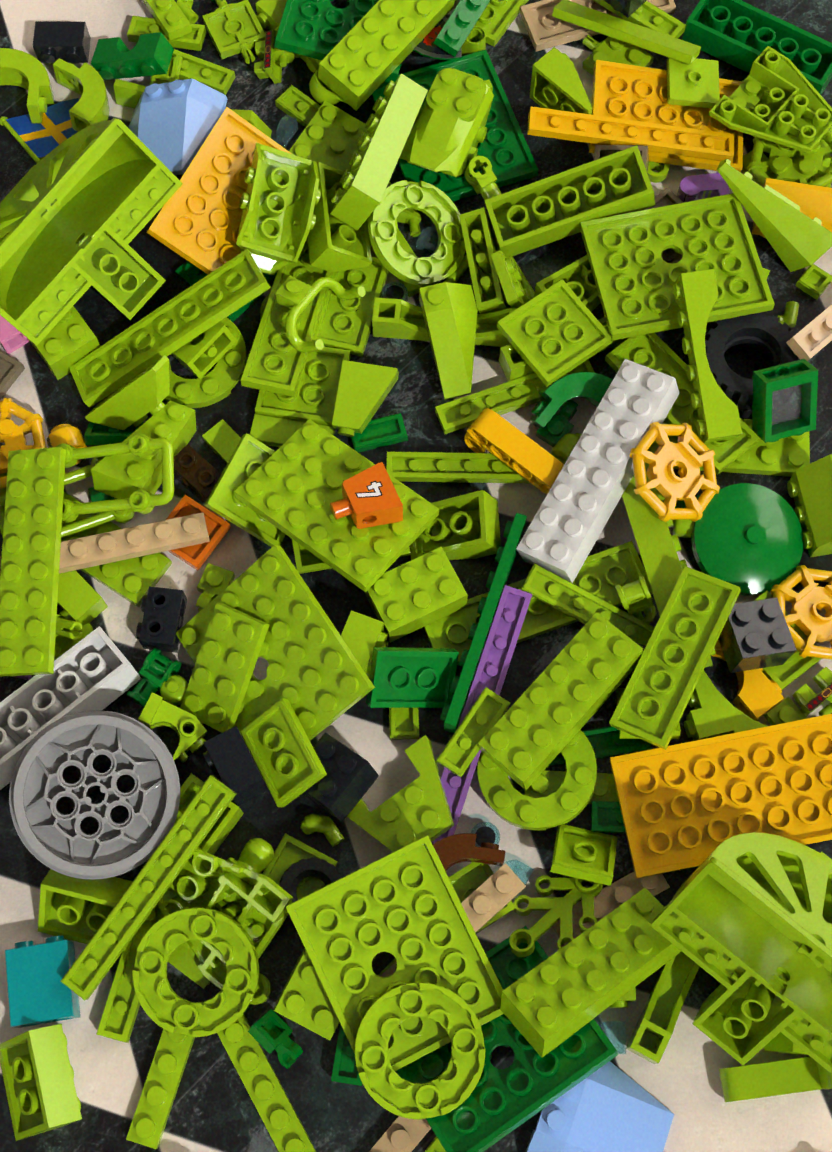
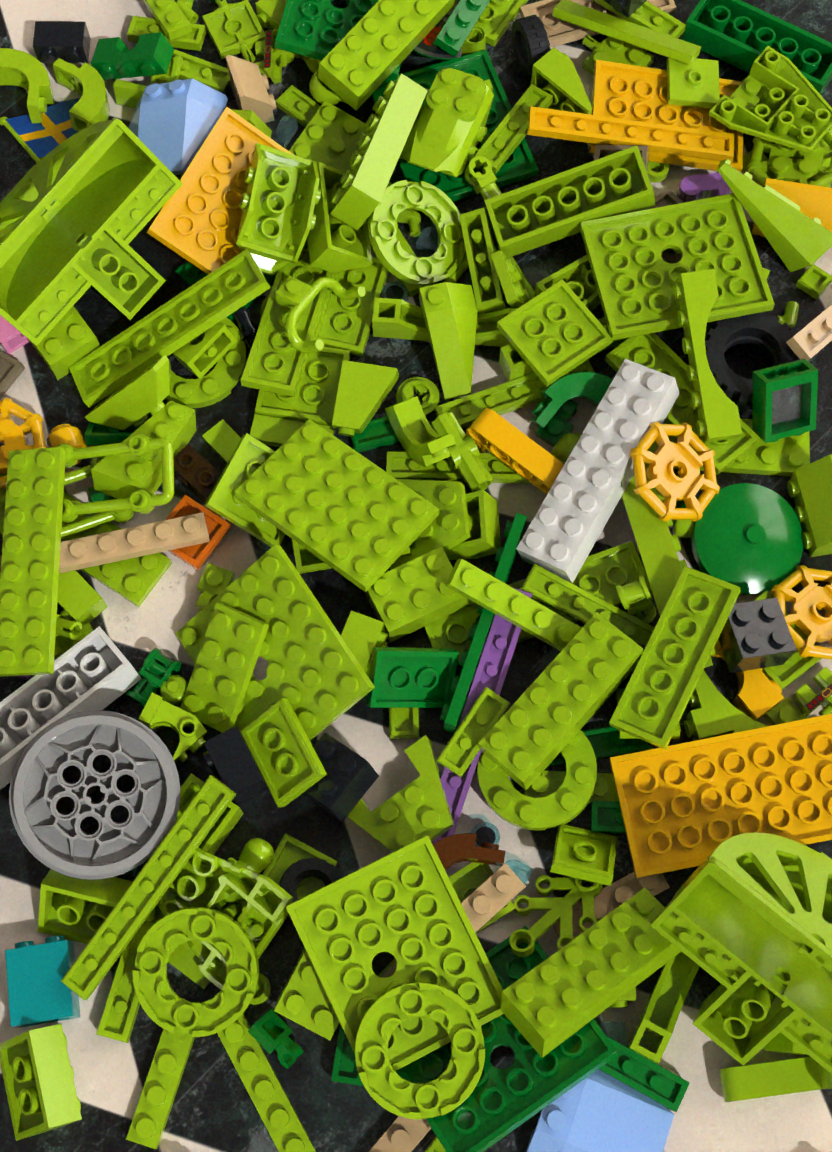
(162, 619): black brick -> none
(247, 326): none -> black pin
(251, 88): none -> tan slope
(322, 824): lime arm -> none
(369, 499): orange torso -> none
(416, 433): none -> lime arch
(423, 387): none -> lime gear
(451, 524): none -> lime wing
(463, 454): none -> lime piece
(511, 605): none -> lime plate
(513, 128): none -> lime plate
(529, 42): none -> black tyre
(646, 1077): none -> green plate

